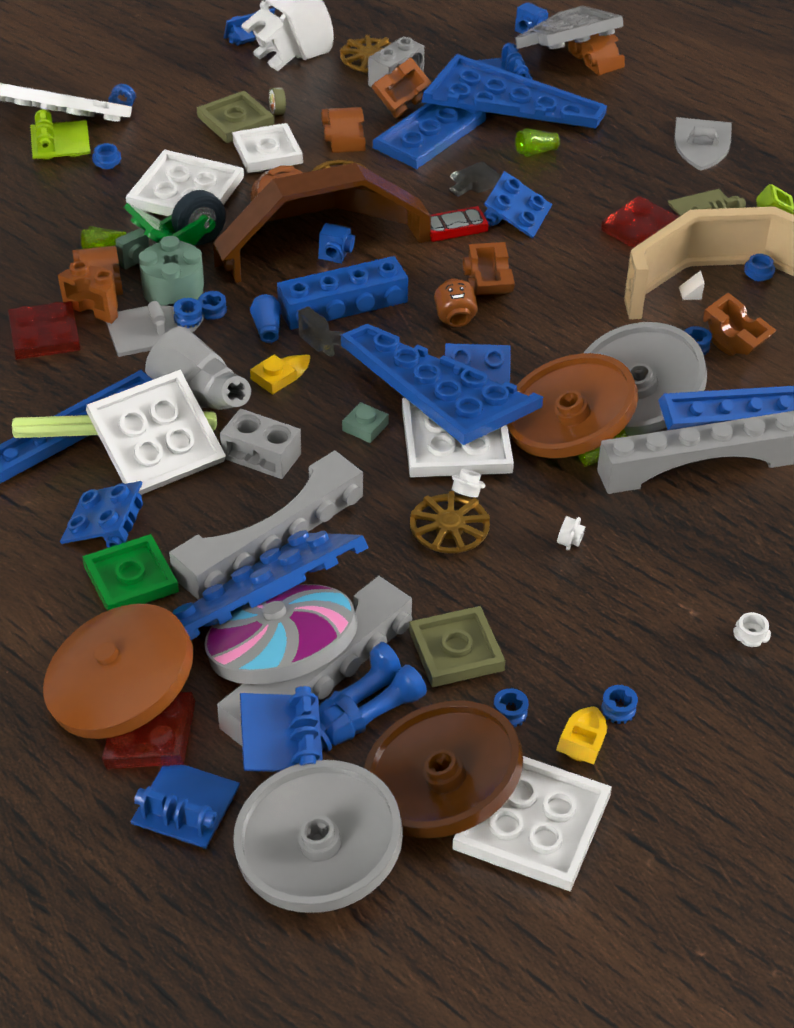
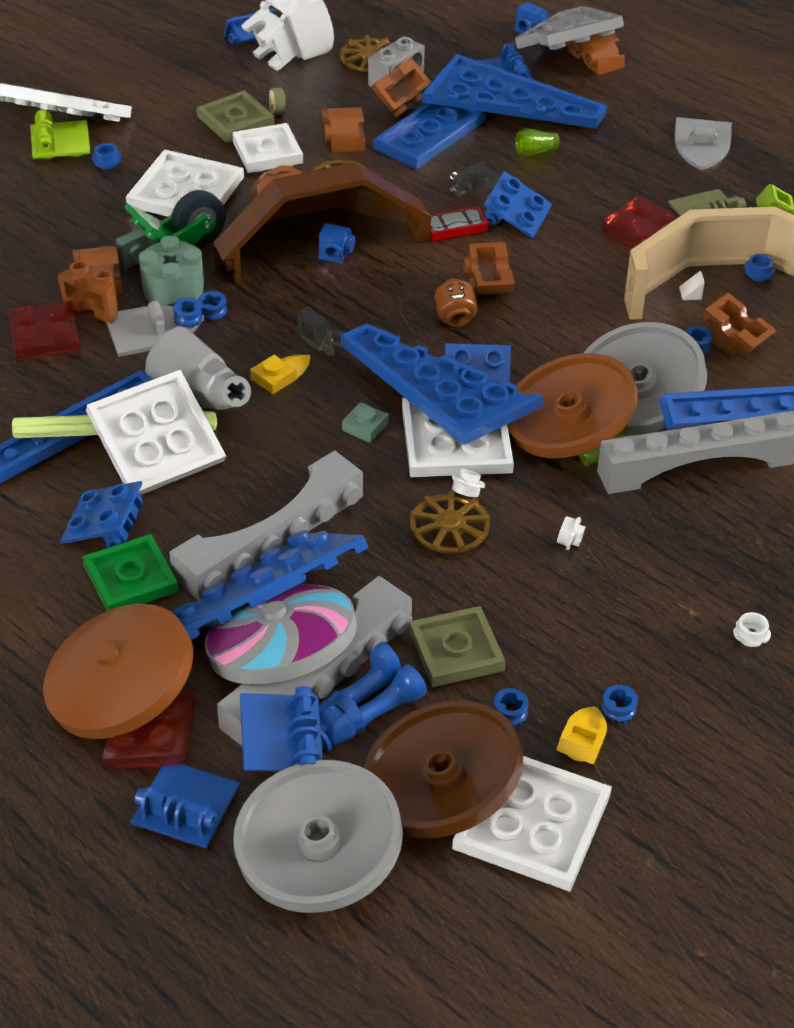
(99, 237): clear neon green cone -> none
(123, 89): blue bush -> none
(261, 443): light grey brick -> none
(266, 316): blue cone -> none
(344, 290): blue brick -> none

